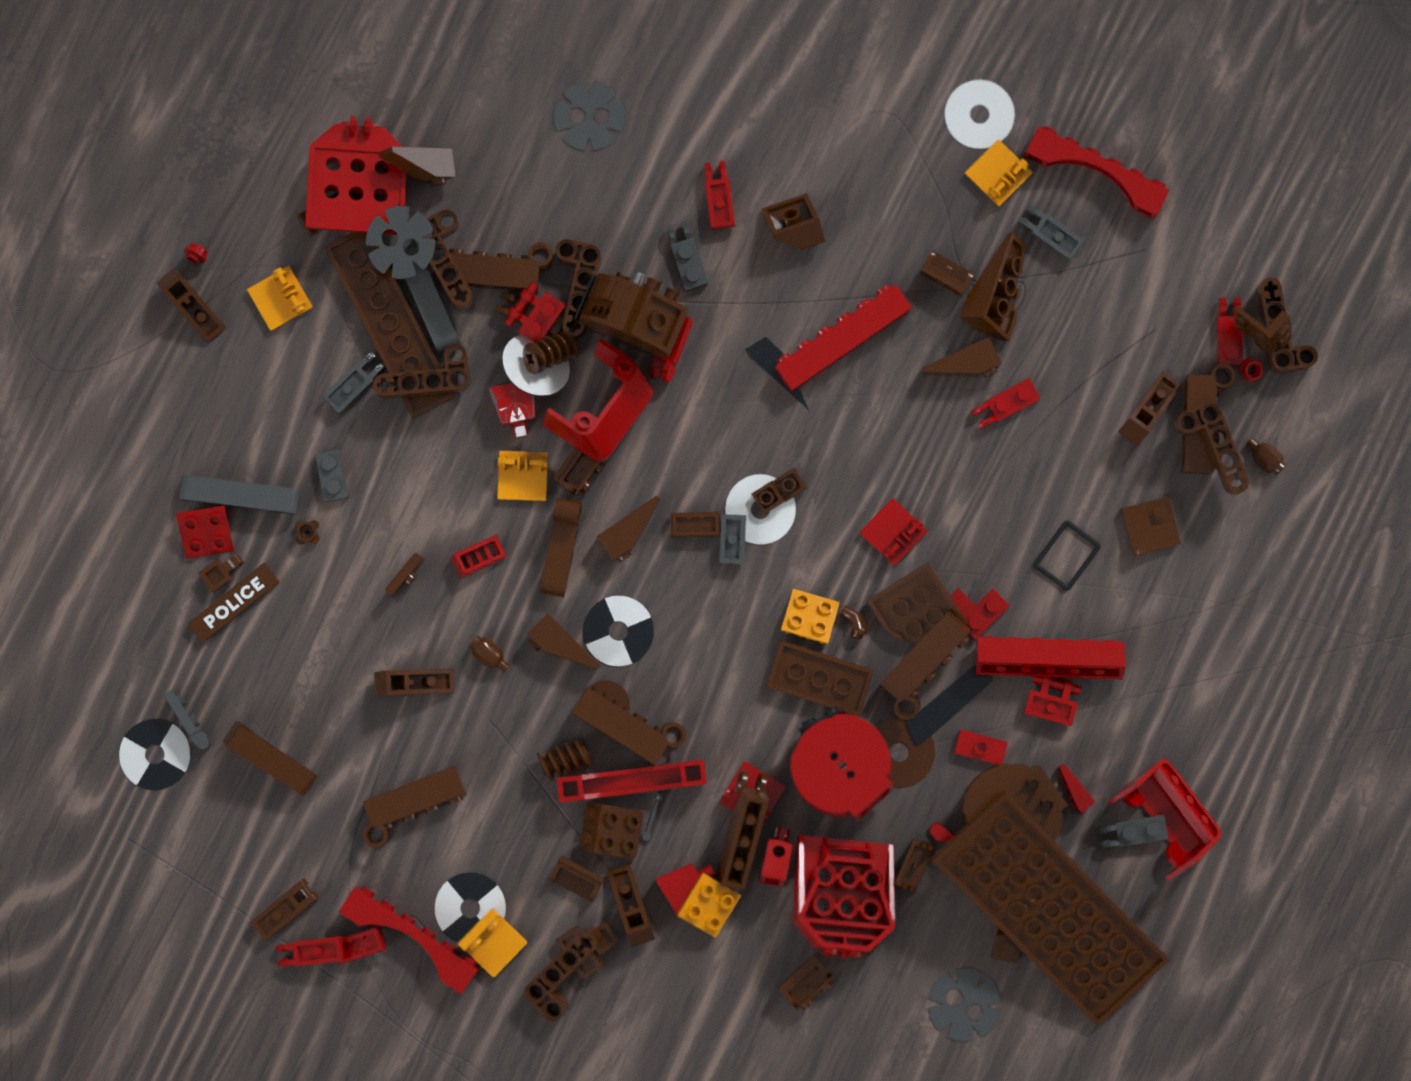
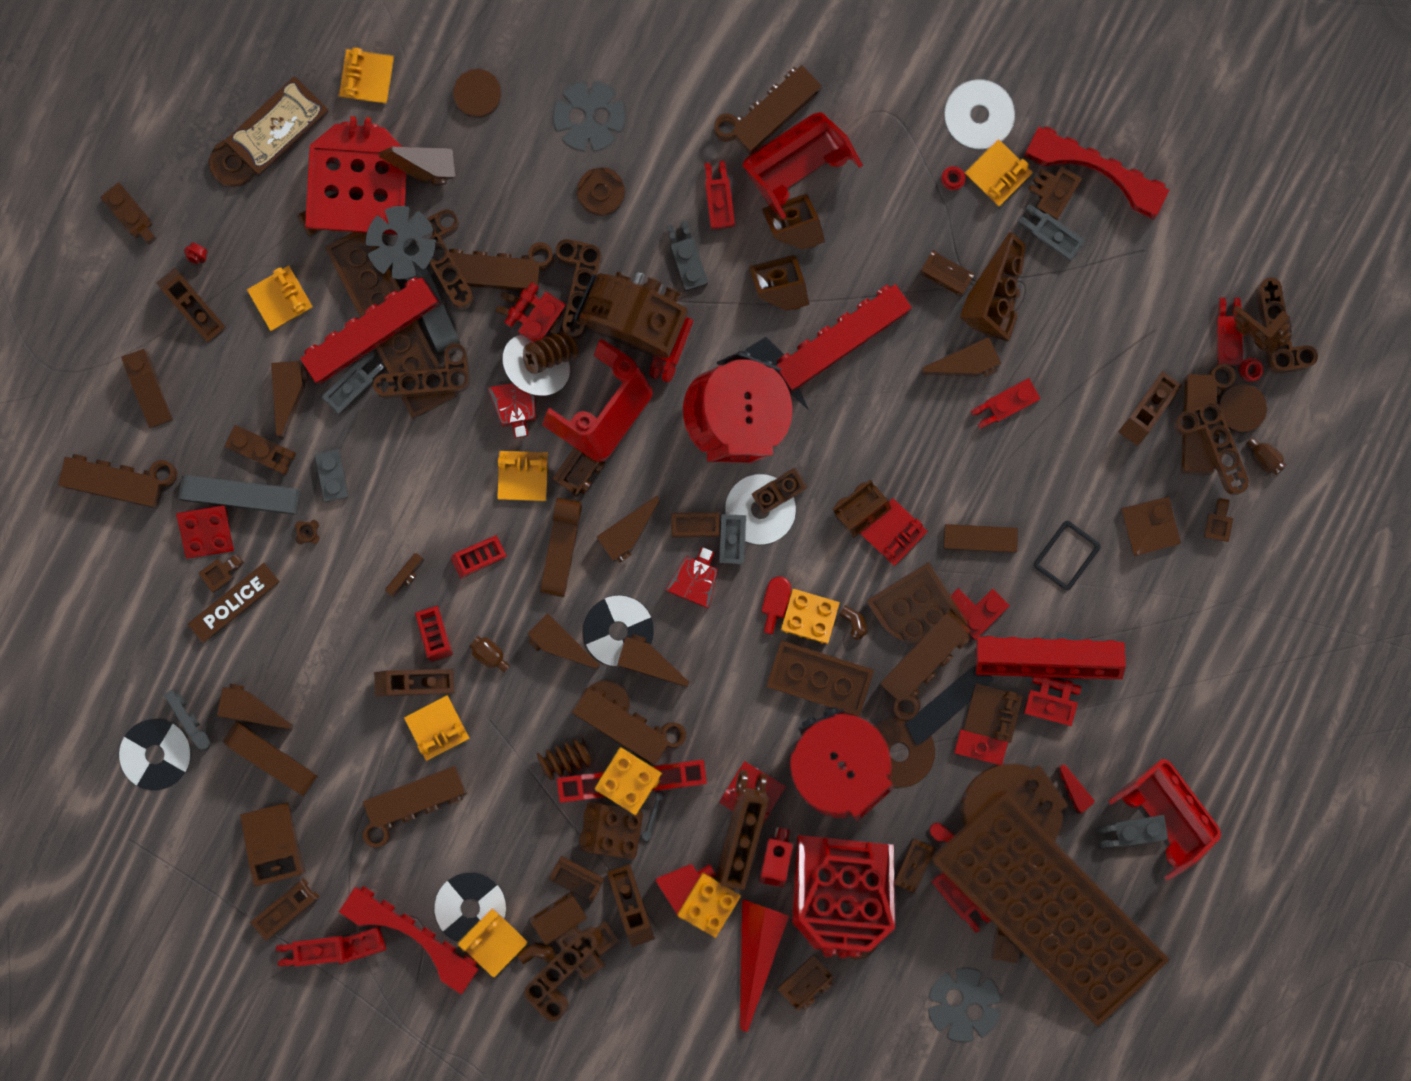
(115, 483): none -> reddish brown hinge
(128, 212): none -> reddish brown hinge
(147, 387): none -> reddish brown slope
(228, 166): none -> reddish brown tile
(245, 706): none -> reddish brown slope
(259, 449): none -> reddish brown plate
(272, 844): none -> reddish brown slope
(276, 126): none -> tile
(287, 390): none -> reddish brown slope
(366, 76): none -> light orange hinge
(370, 330): none -> red brick
(436, 728): none -> light orange hinge
(440, 653): none -> red slope
(477, 93): none -> reddish brown tile
(537, 950): none -> reddish brown arm
(558, 918): none -> reddish brown hinge
(601, 191): none -> reddish brown tile
(628, 781): none -> light orange hinge
(643, 658): none -> reddish brown slope
(695, 579): none -> red torso
(738, 410): none -> red piece
(759, 942): none -> red wedge
(771, 113): none -> reddish brown hinge
(775, 601): none -> red piece
(780, 283): none -> reddish brown slope
(796, 155): none -> red windscreen
(861, 508): none -> reddish brown hinge
(953, 170): none -> red plate
(958, 900): none -> red hinge
(980, 538): none -> reddish brown tile
(993, 712): none -> reddish brown hinge
(1055, 190): none -> reddish brown hinge
(1218, 525): none -> reddish brown plate
(1243, 408): none -> reddish brown tile

